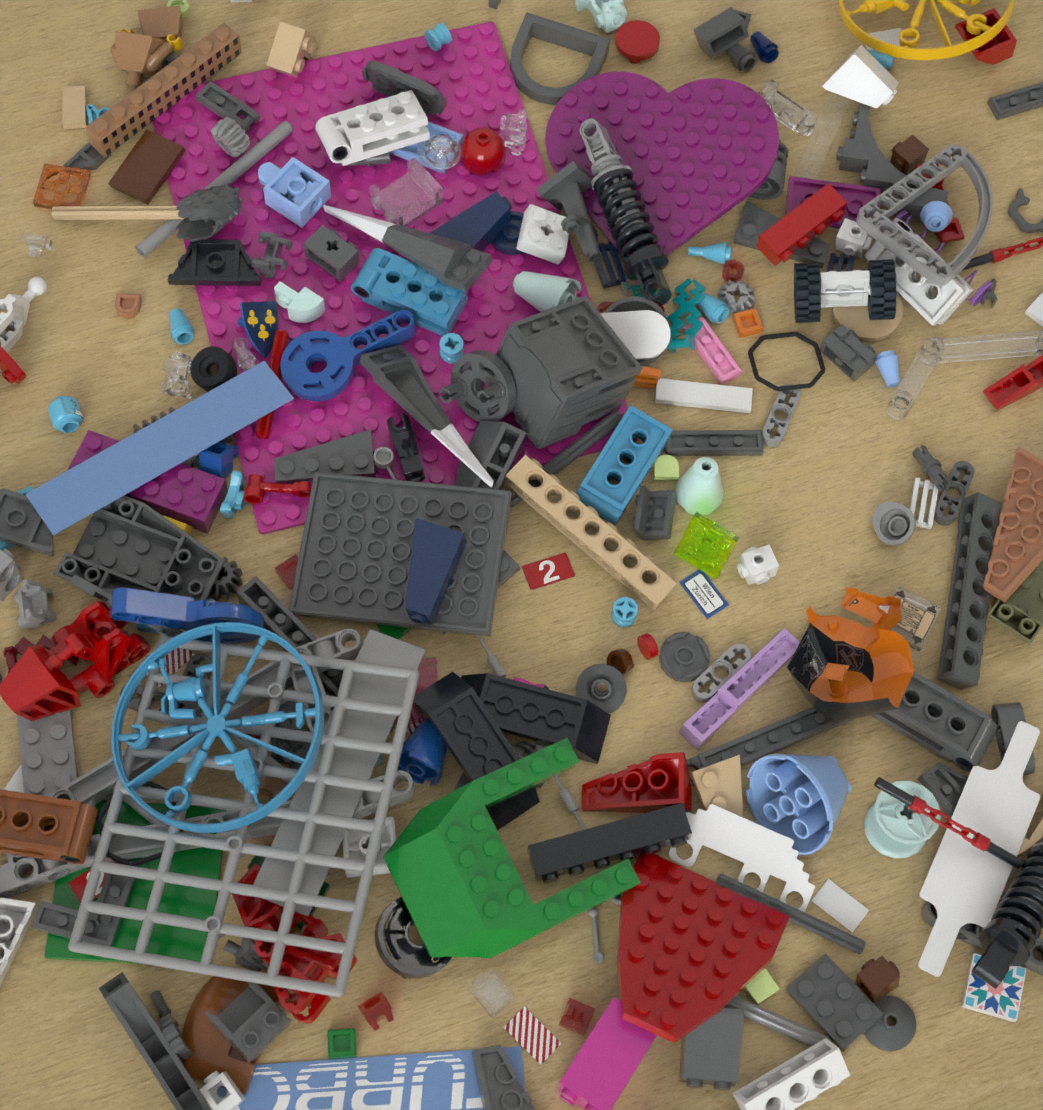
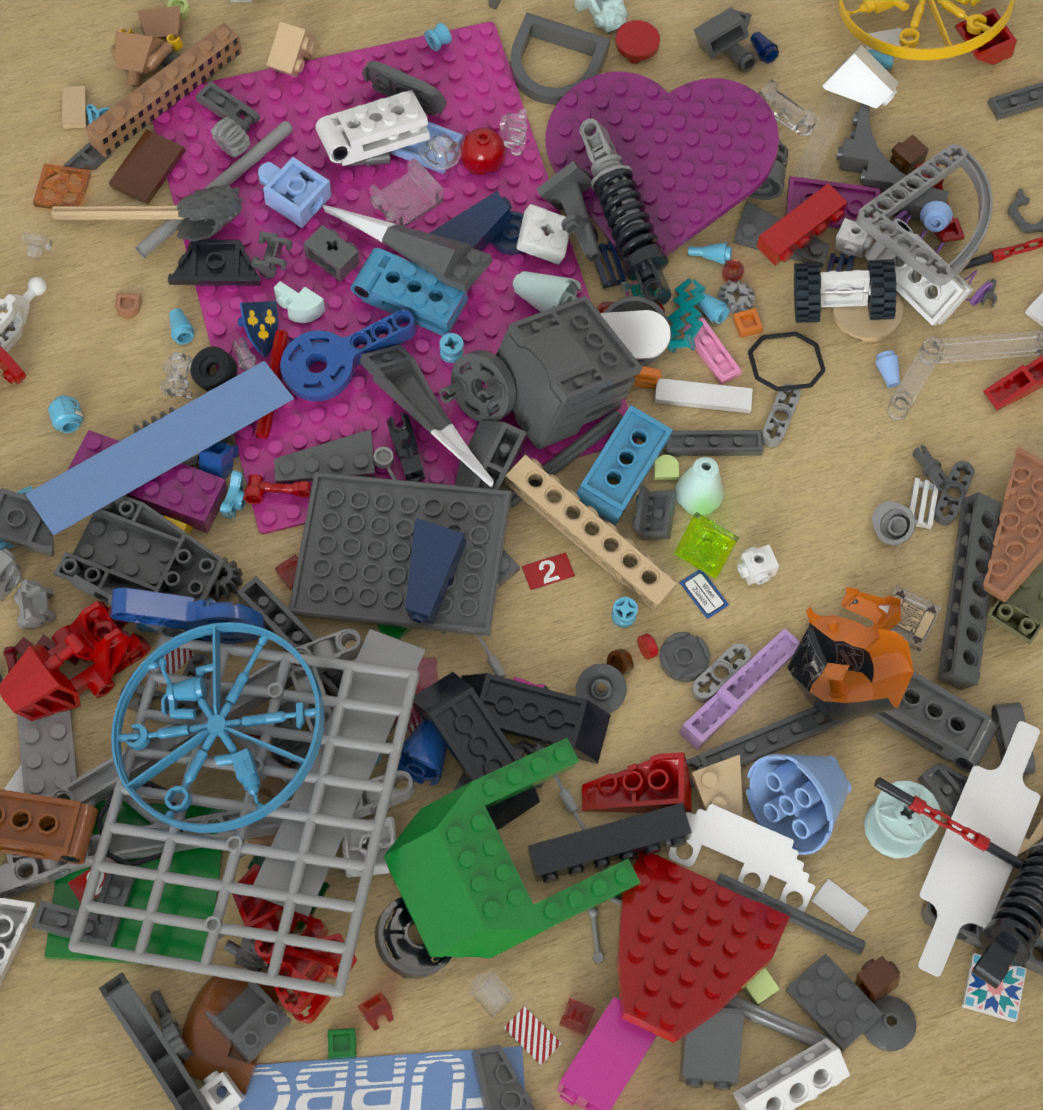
(848, 352): dark grey brick -> none

